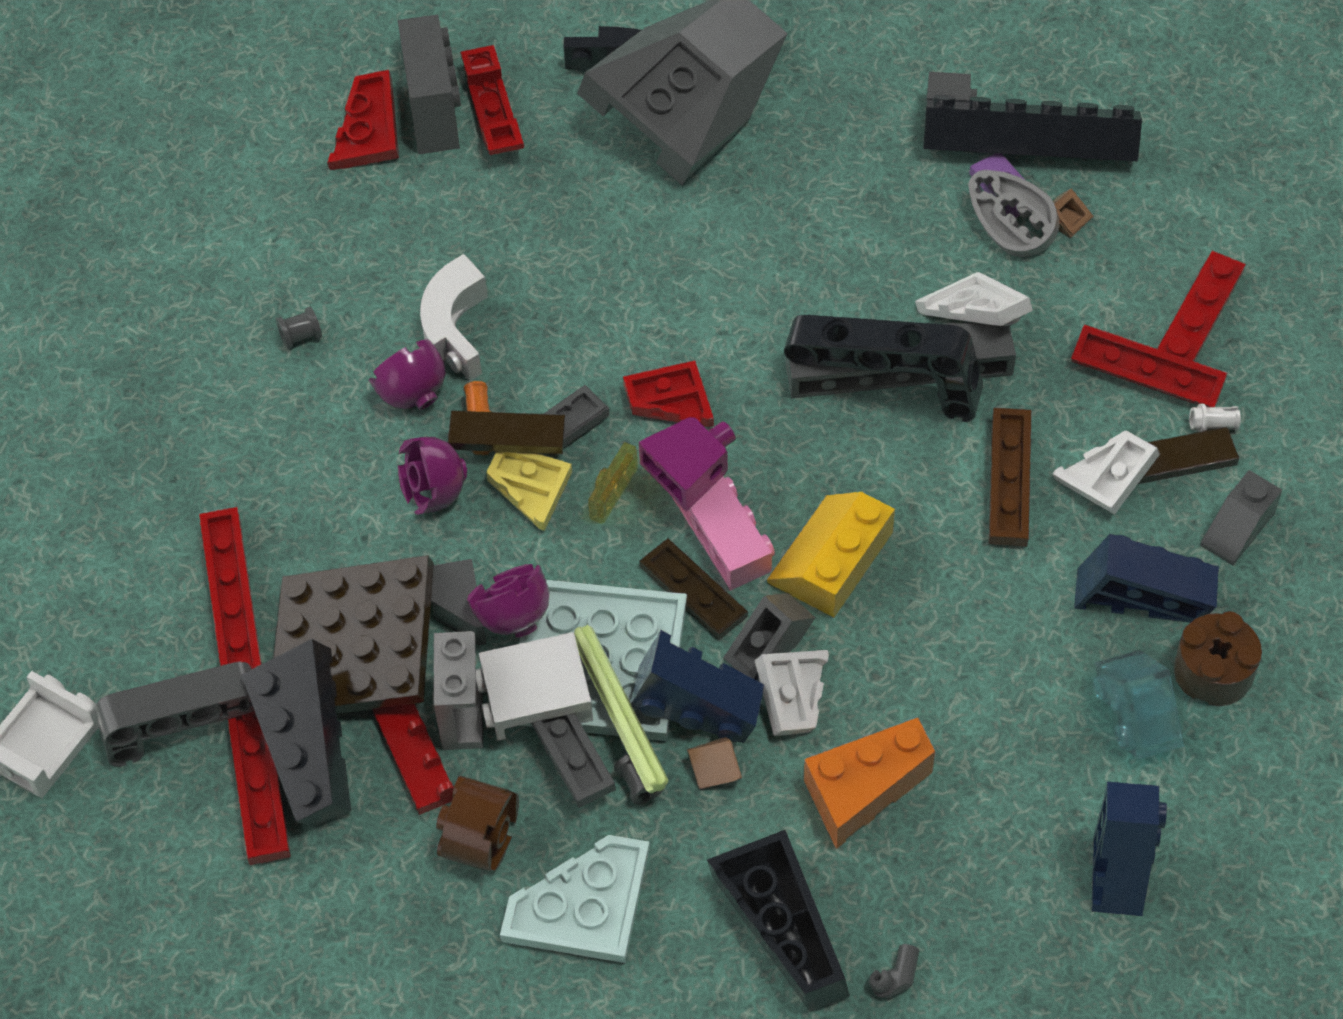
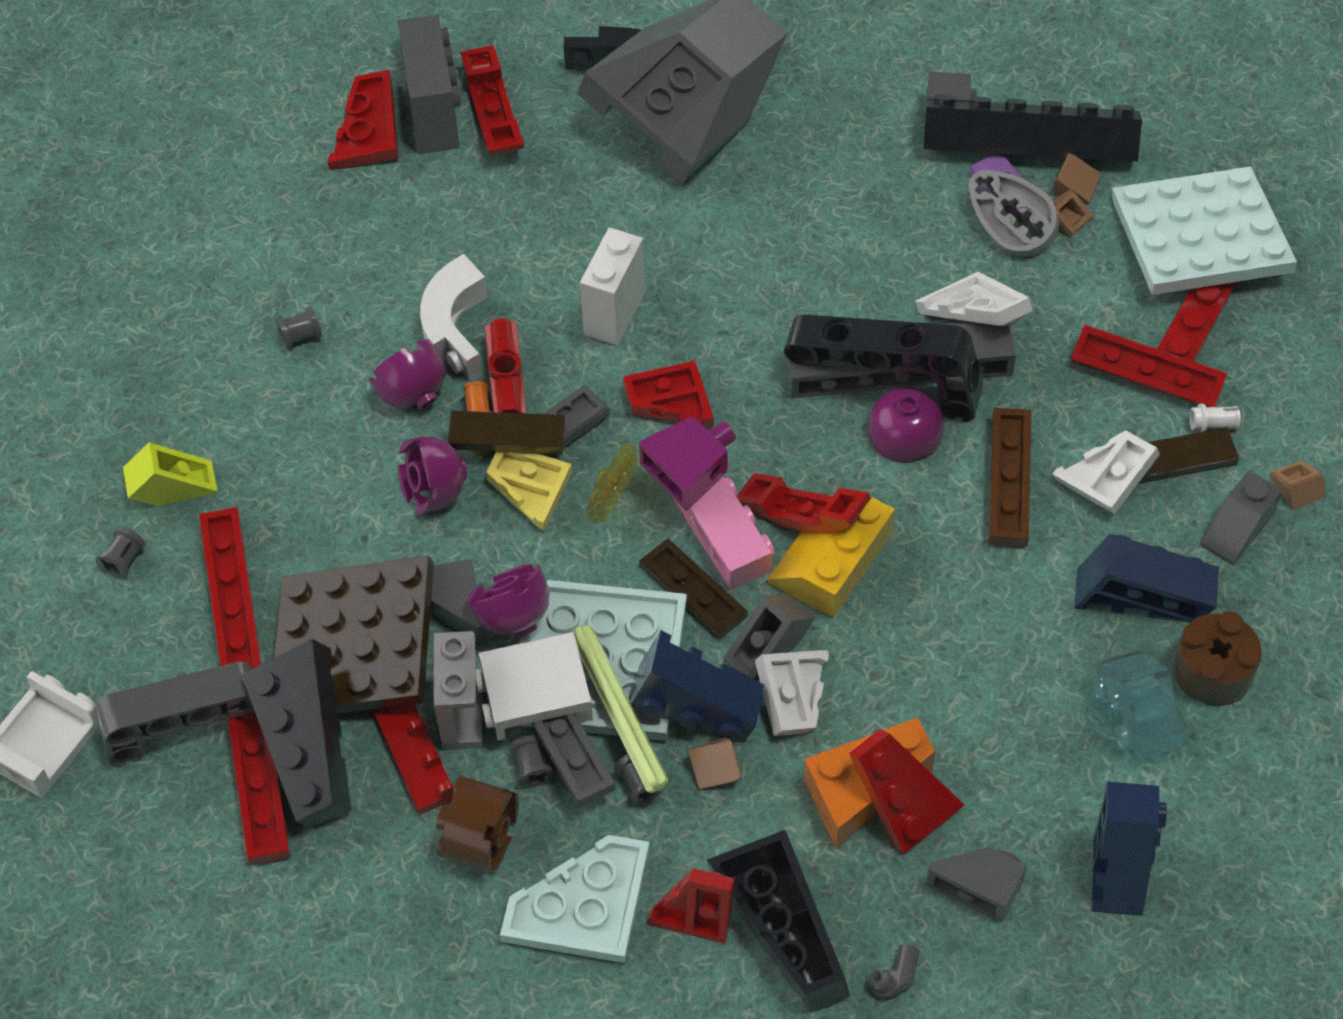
(120, 552): none -> dark grey bush
(168, 476): none -> neon yellow slope
(503, 357): none -> red piece
(531, 762): none -> dark grey bush
(613, 286): none -> white brick
(697, 906): none -> red wing
(799, 509): none -> red slope
(902, 790): none -> red wing
(905, 425): none -> magenta cylinder
(979, 880): none -> dark grey slope
(1079, 177): none -> medium nougat slope
(1203, 230): none -> light aqua plate
(1299, 484): none -> medium nougat slope

